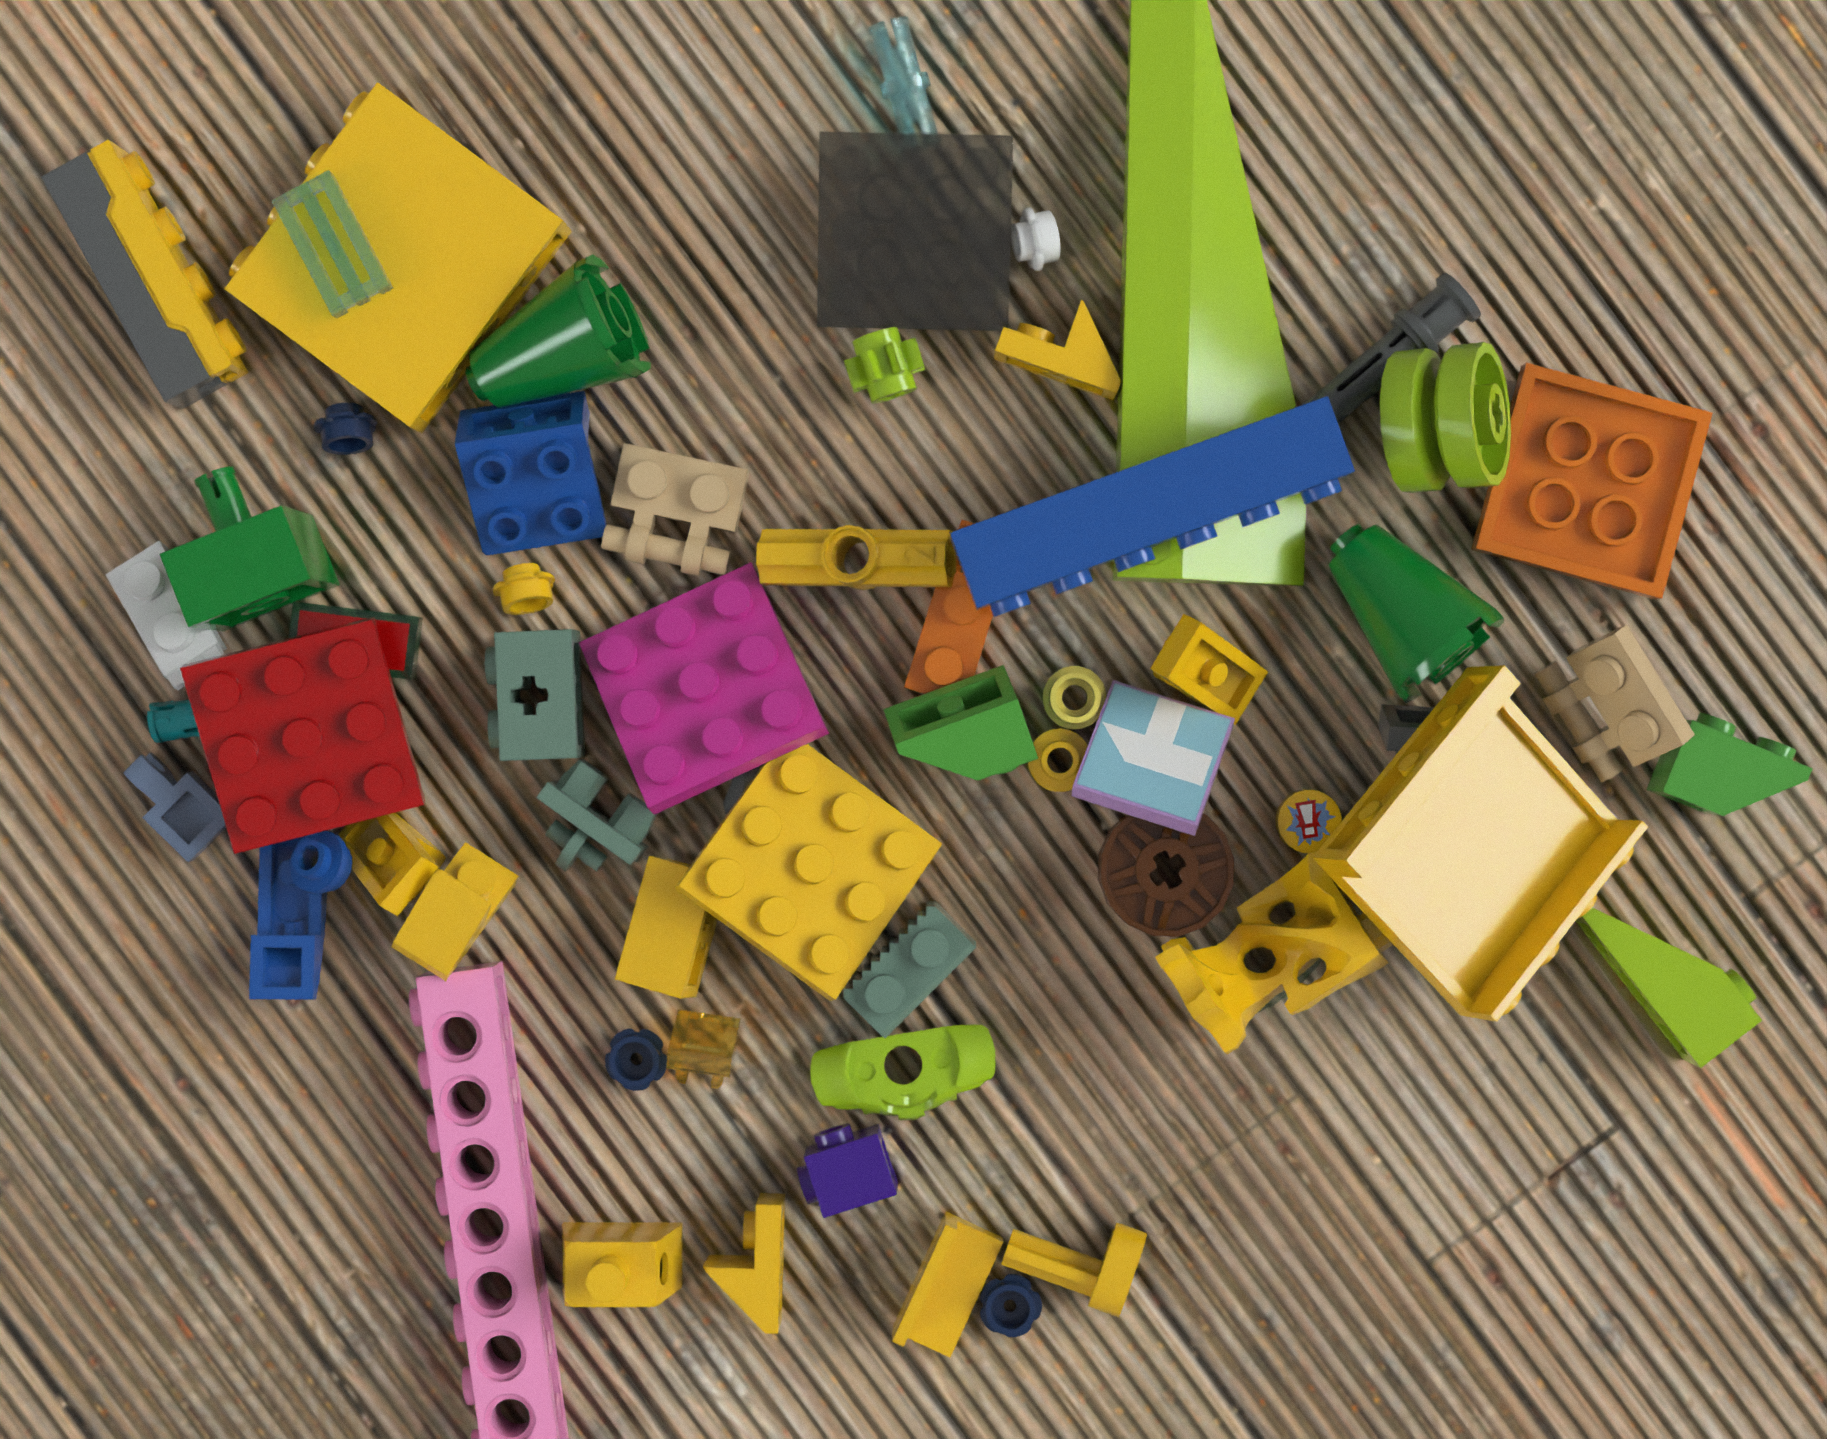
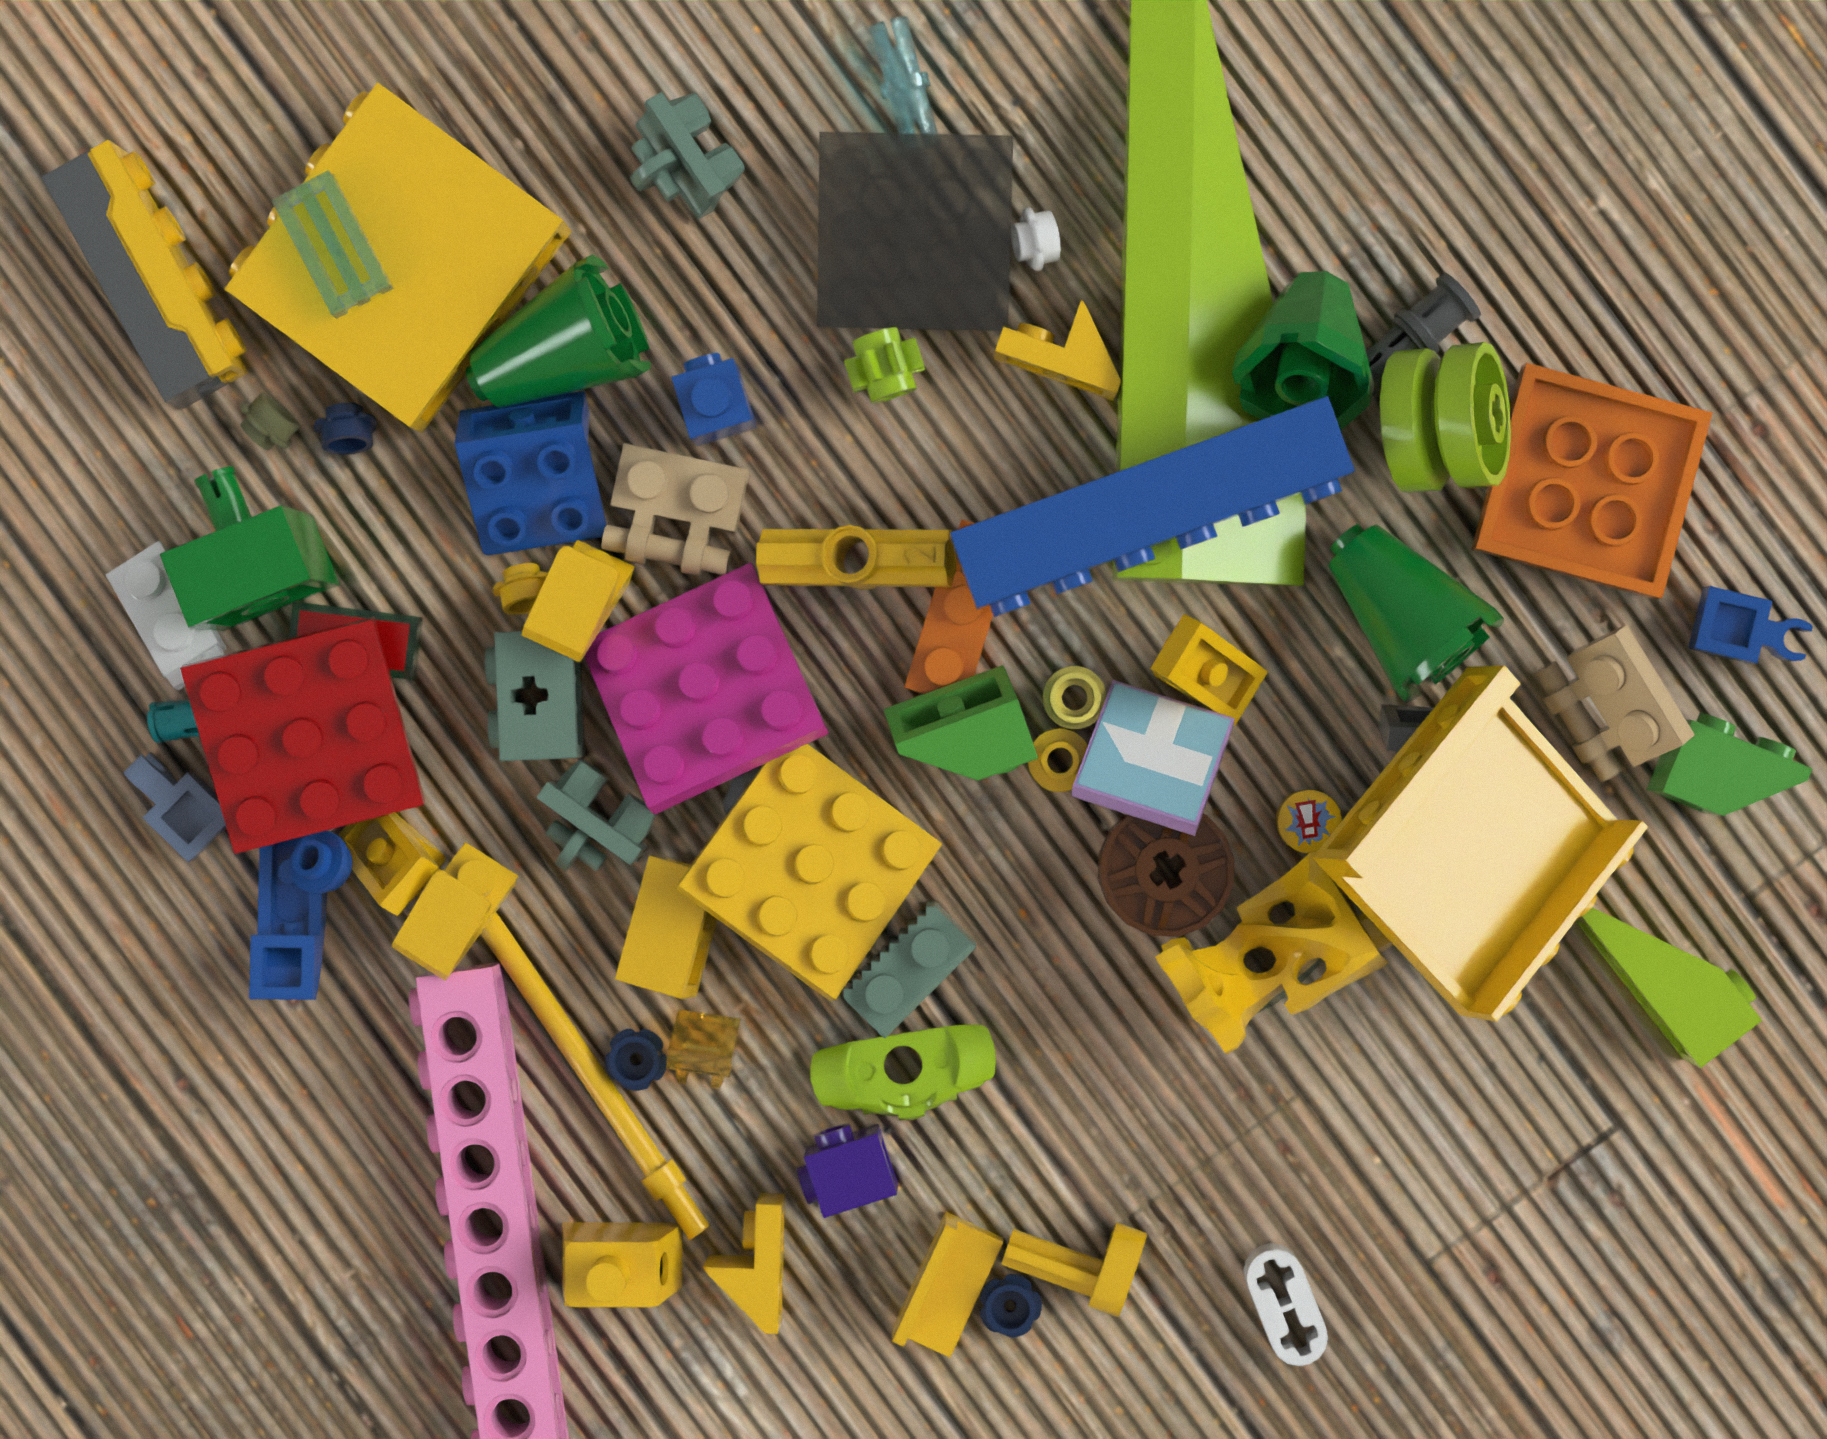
(268, 422): none -> olive plate
(576, 599): none -> yellow slope
(662, 1177): none -> yellow bar
(675, 160): none -> sand green hips
(713, 399): none -> blue brick
(1299, 1298): none -> white beam
(1306, 351): none -> green cone
(1738, 627): none -> blue plate

